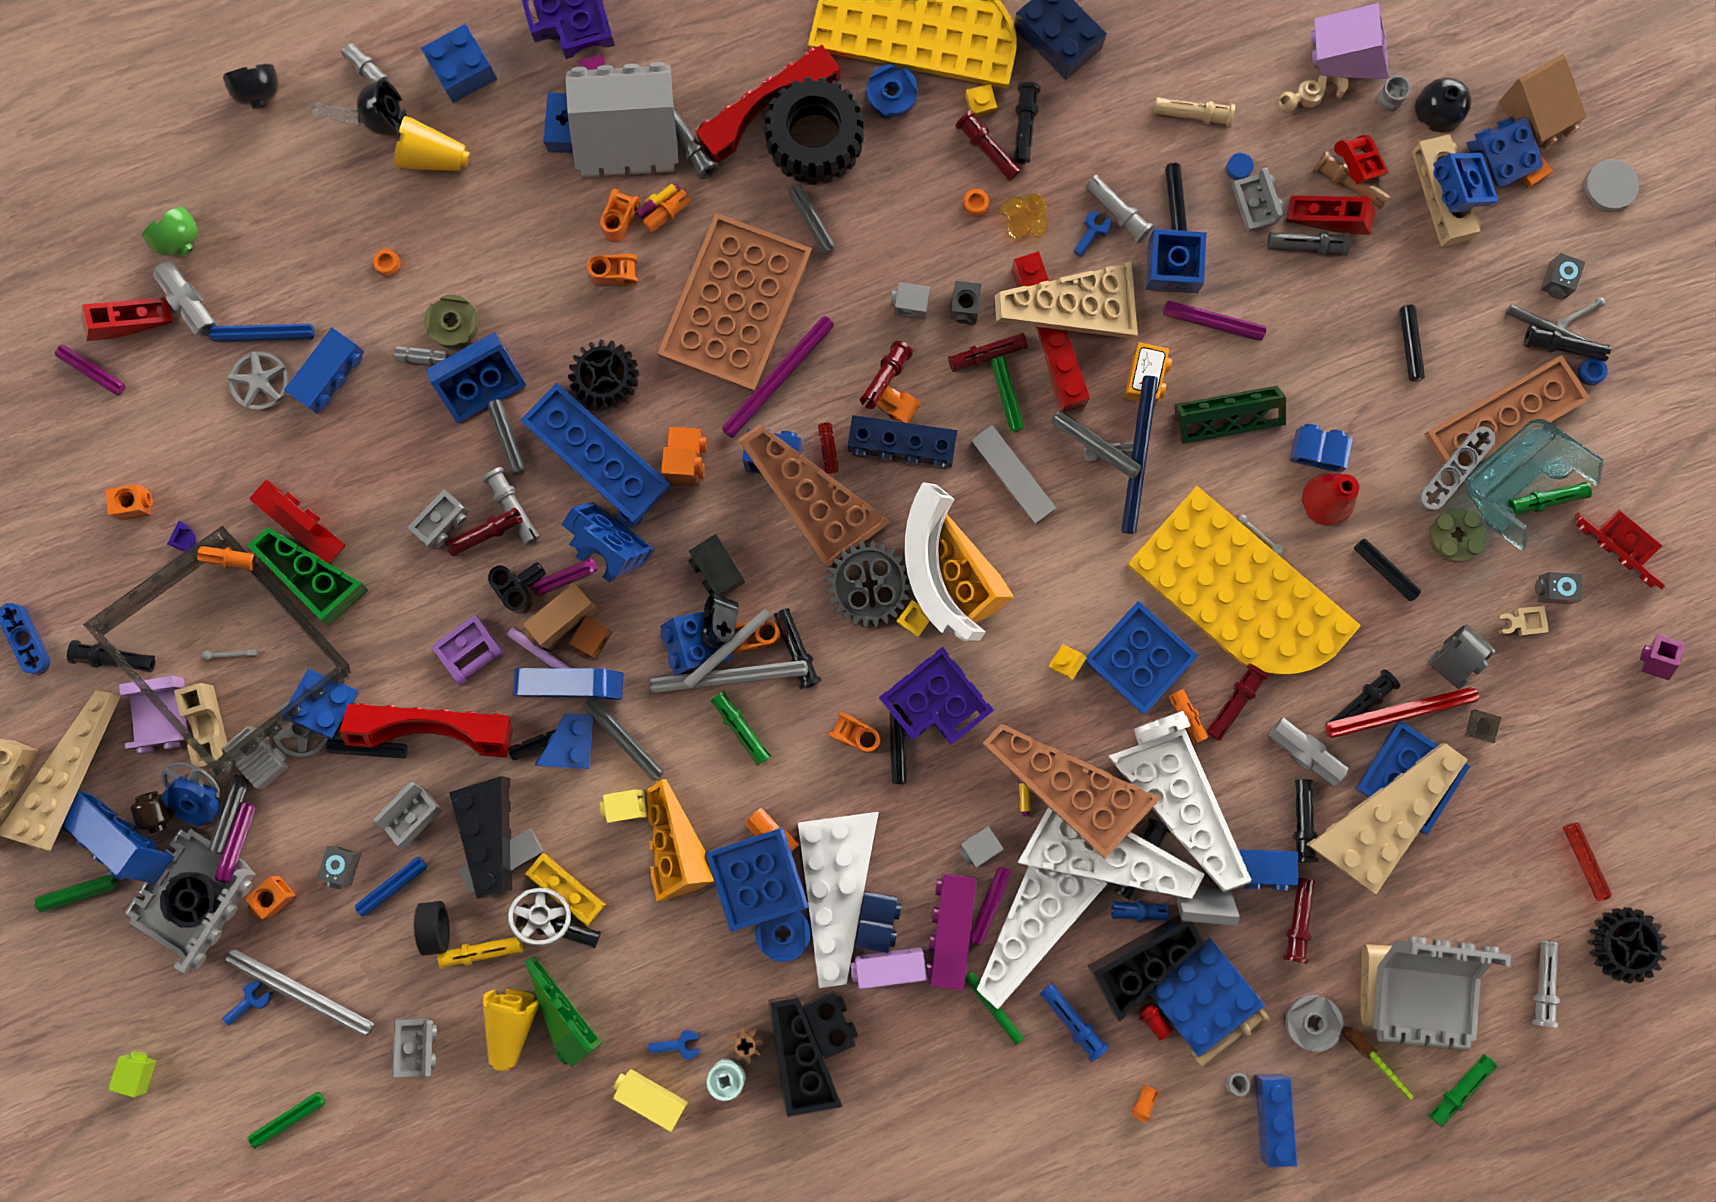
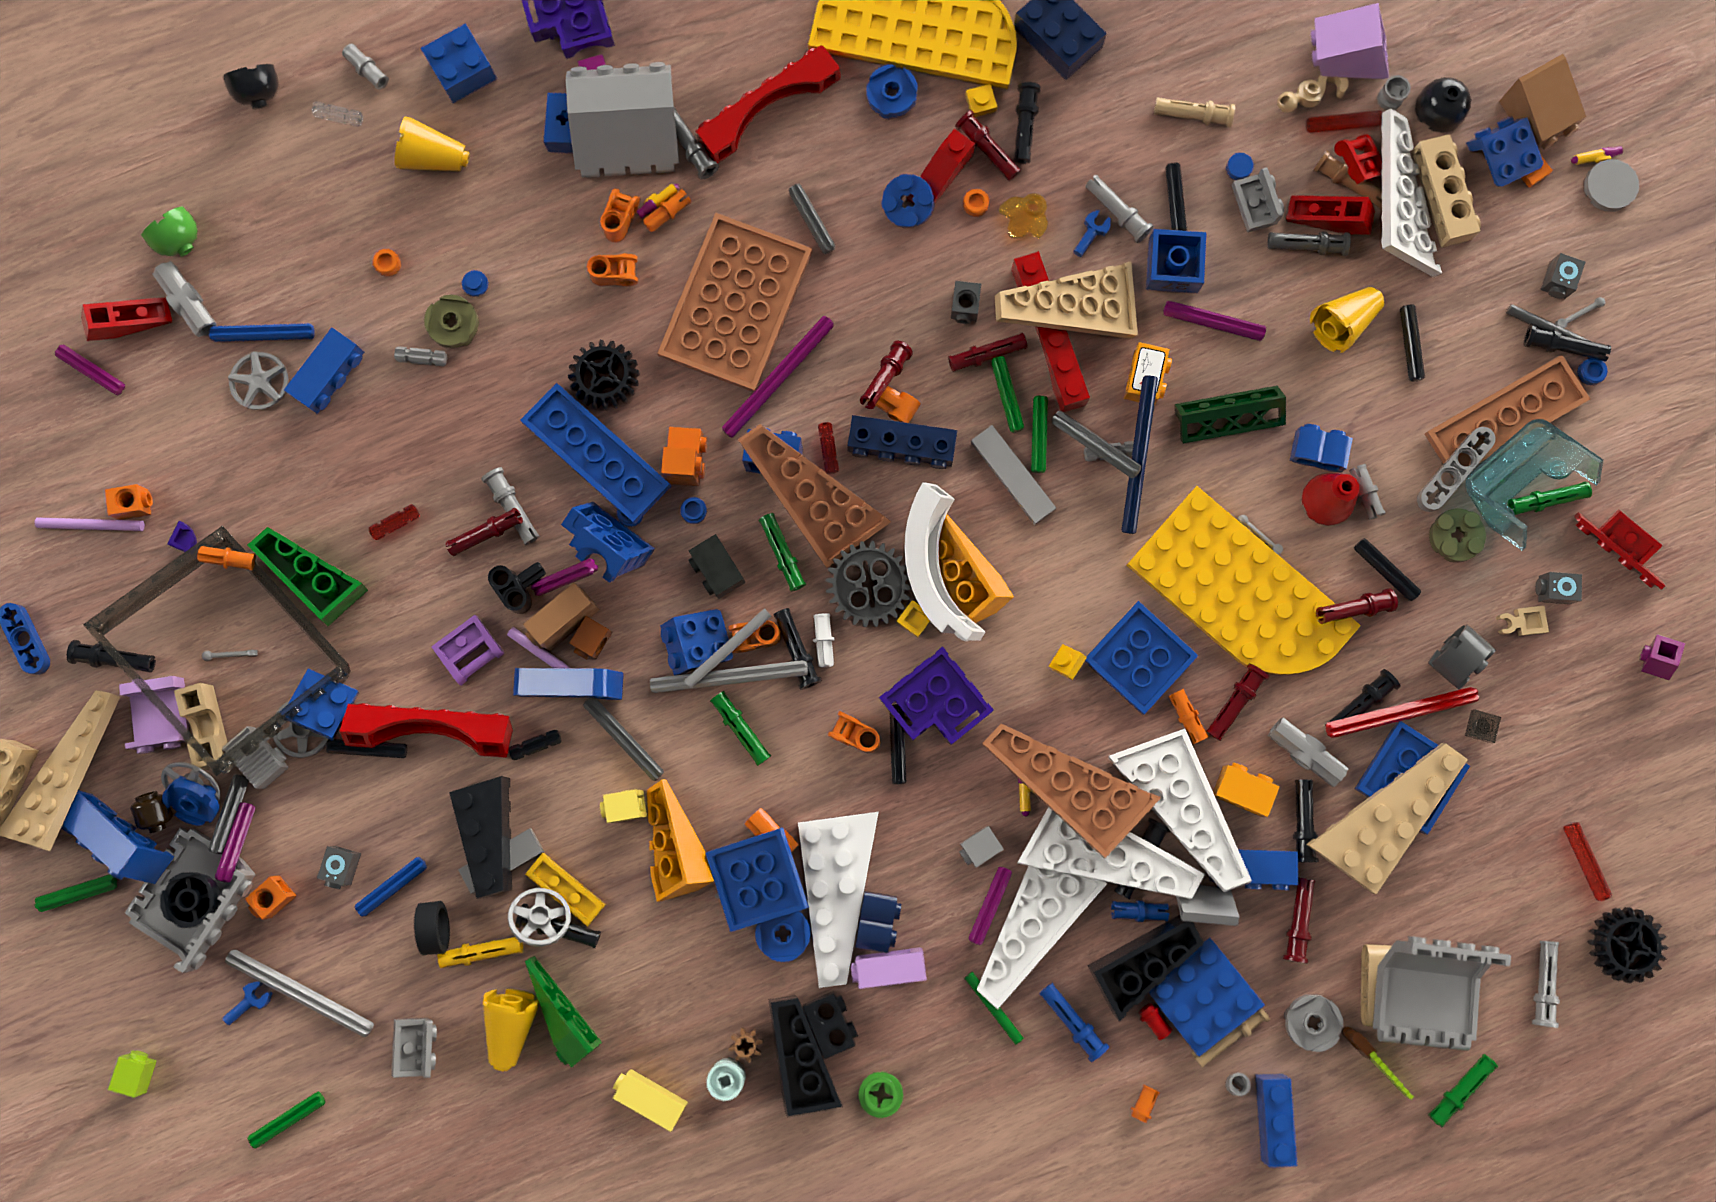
(89, 524): none -> lavender bar
(298, 522): red bracket -> none
(380, 108): black cylinder -> none
(394, 522): none -> clear red axle
(407, 814): light grey bracket -> none
(439, 520): light grey bracket -> none
(475, 283): none -> blue plate
(475, 377): blue slope -> none
(506, 436): dark grey axle -> none
(569, 743): blue wing -> none
(677, 1045): blue bar -> none
(693, 510): none -> blue plate
(718, 621): black piece -> none
(786, 561): none -> green pin
(810, 99): black tyre -> none
(823, 640): none -> white axle
(888, 1105): none -> bright green gear
(893, 202): none -> blue plate
(910, 300): light grey brick -> none
(947, 163): none -> red slope
(952, 931): magenta brick -> none
(1039, 434): none -> green axle
(1161, 727): white plate -> none
(1246, 790): none -> light orange brick
(1344, 121): none -> clear red axle
(1346, 318): none -> yellow cone
(1367, 492): none -> light grey pin
(1368, 604): none -> dark red pin
(1403, 202): none -> white wing
(1464, 181): blue plate -> none
(1597, 155): none -> yellow piece

